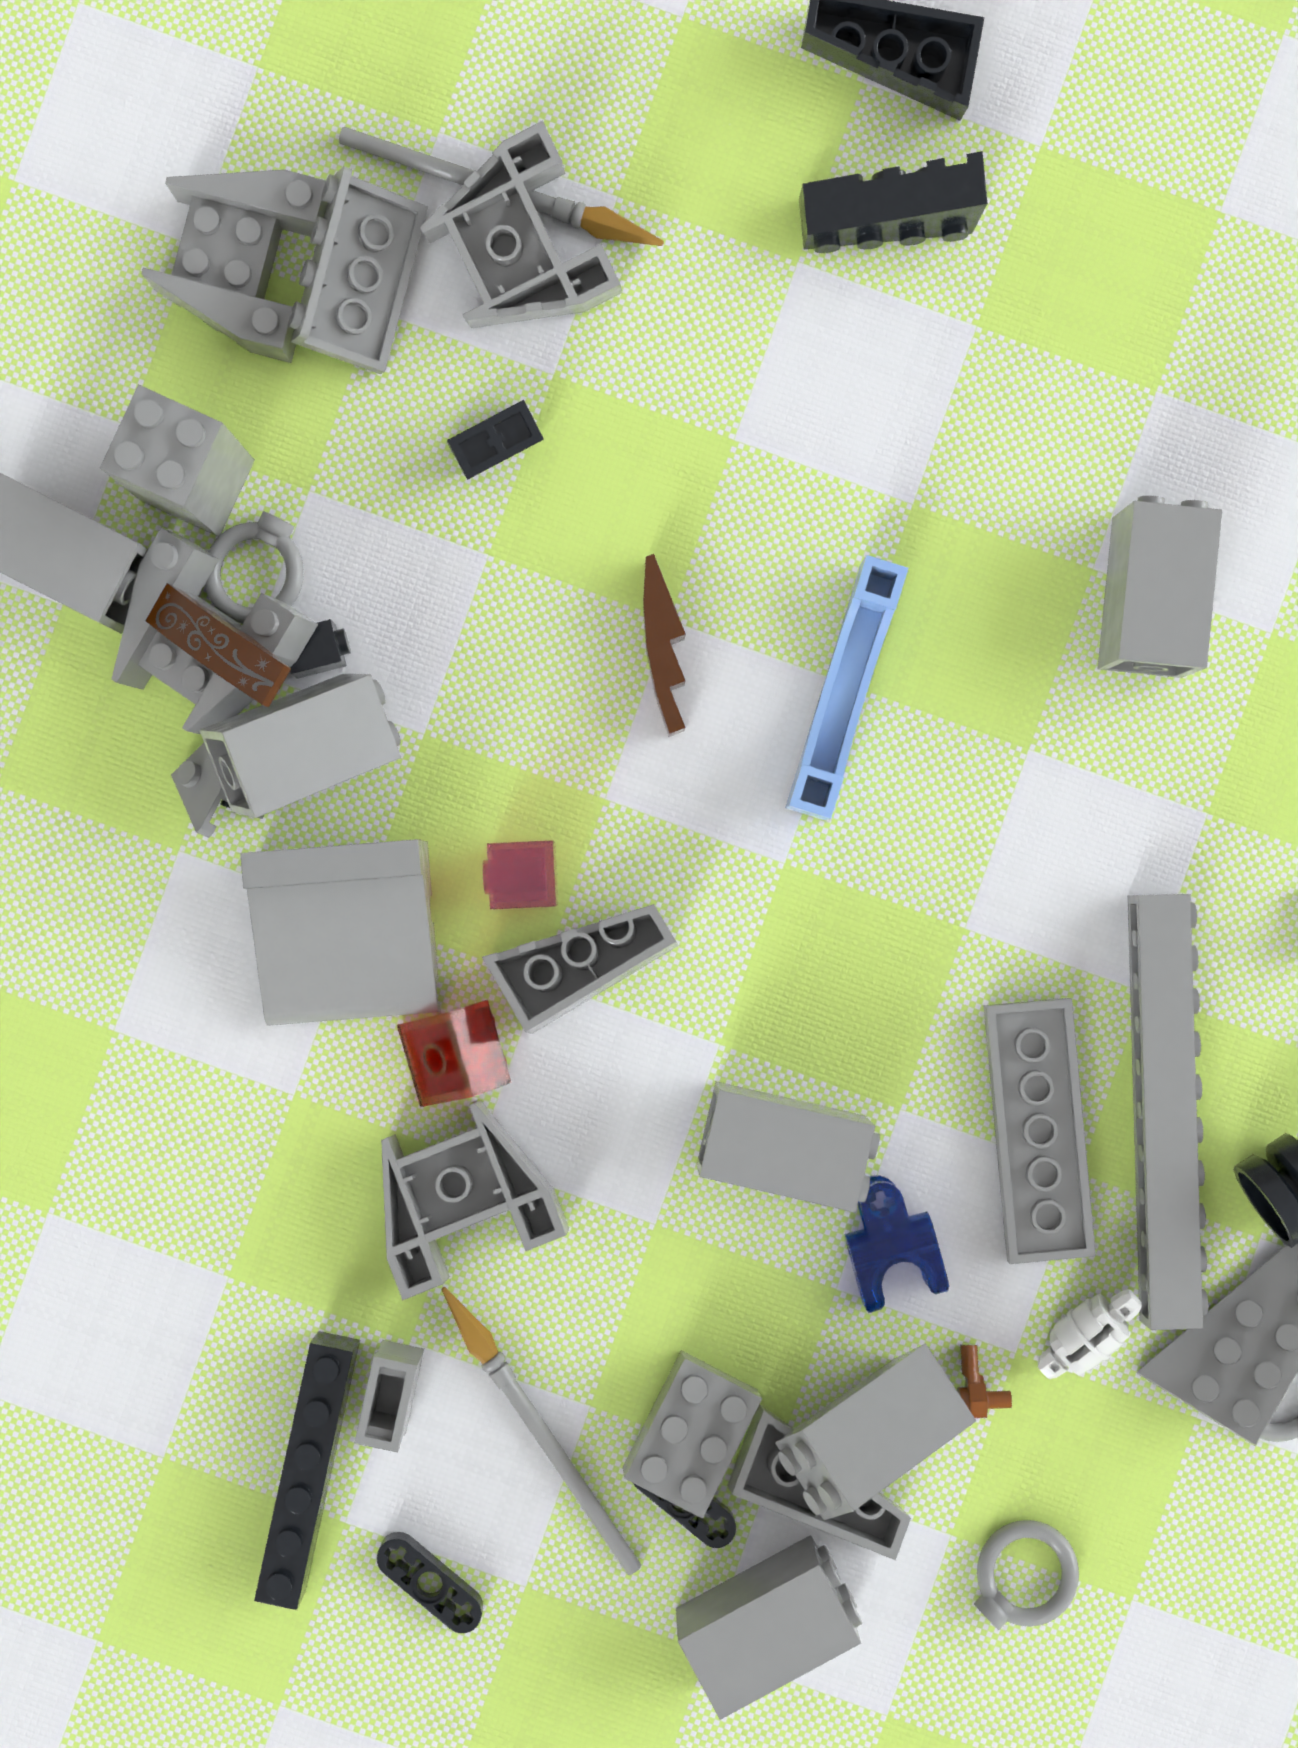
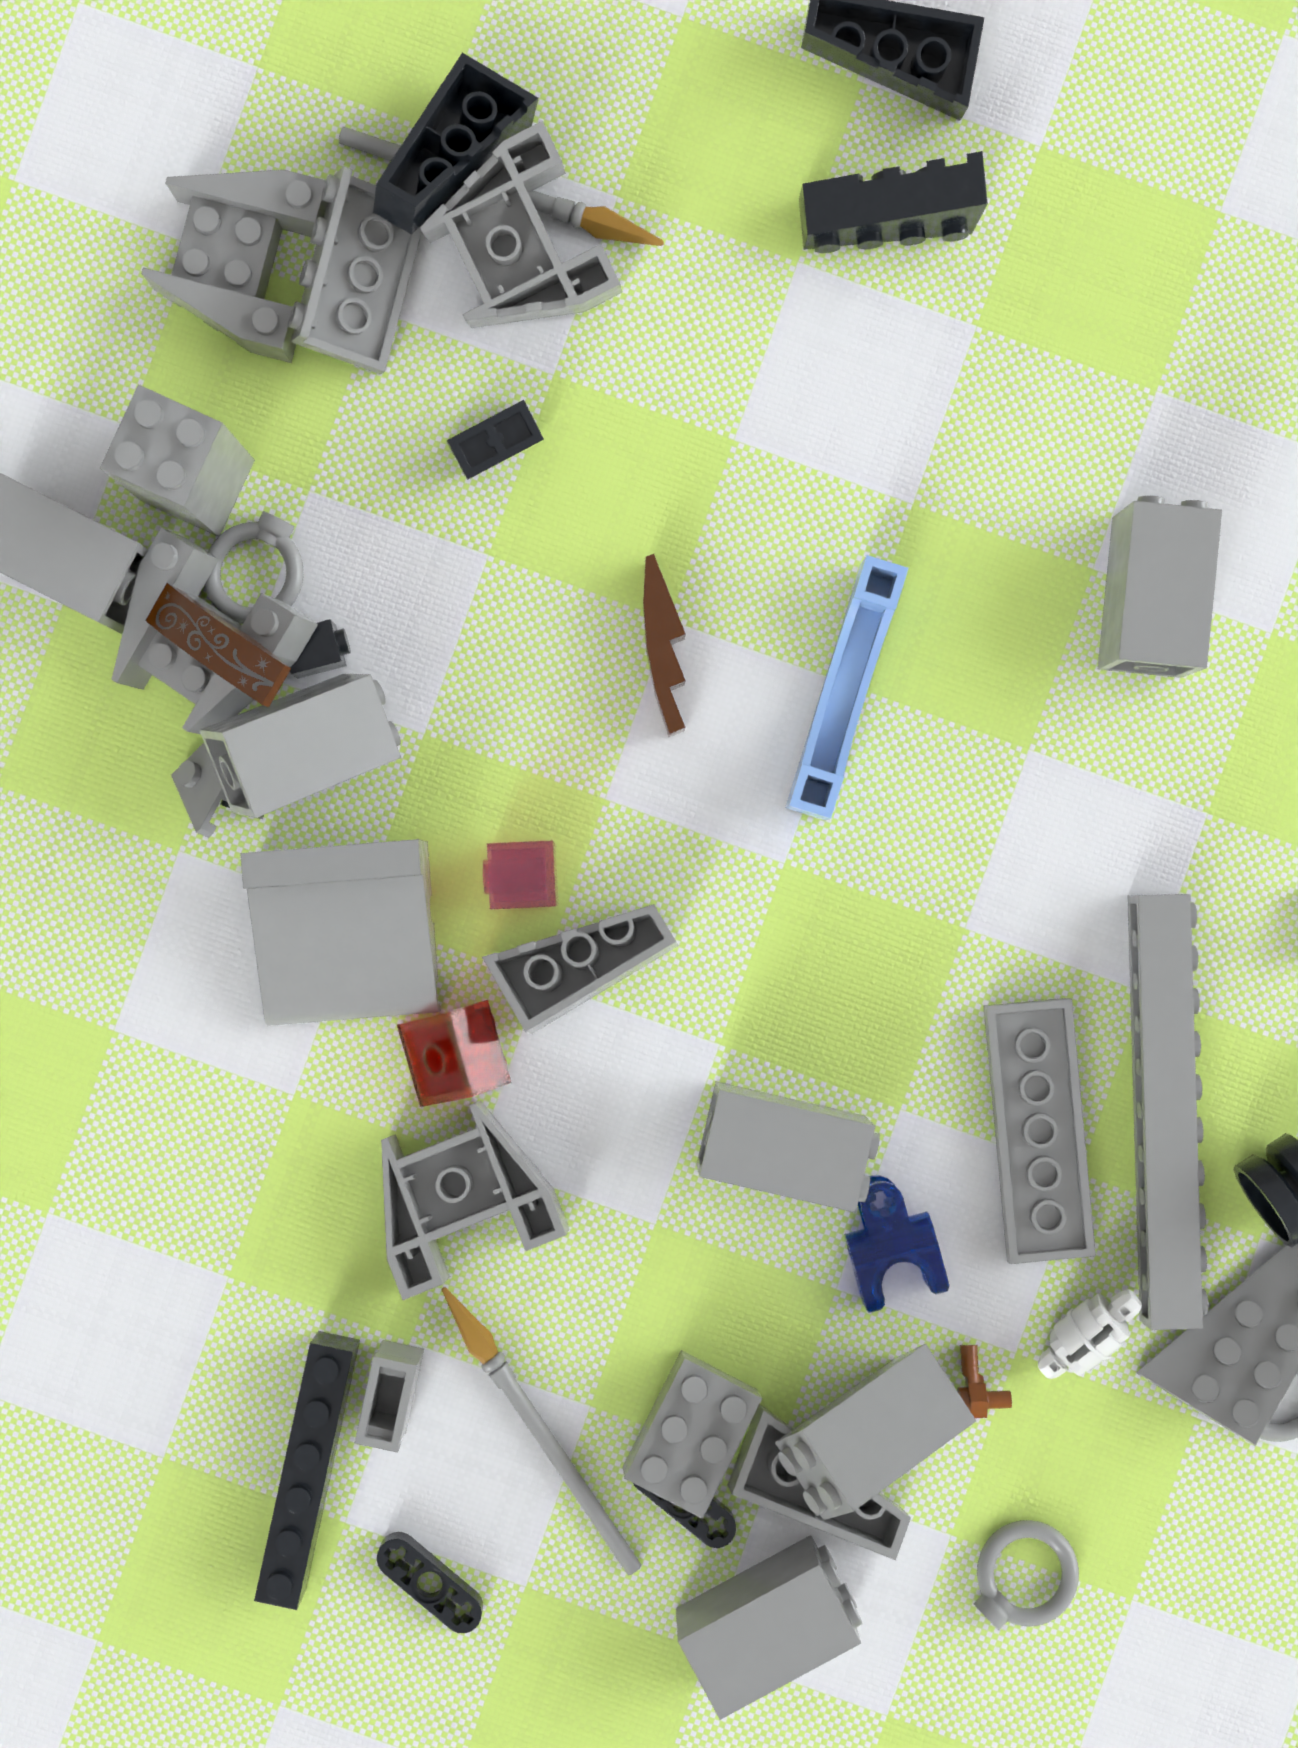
(450, 141): none -> black wedge

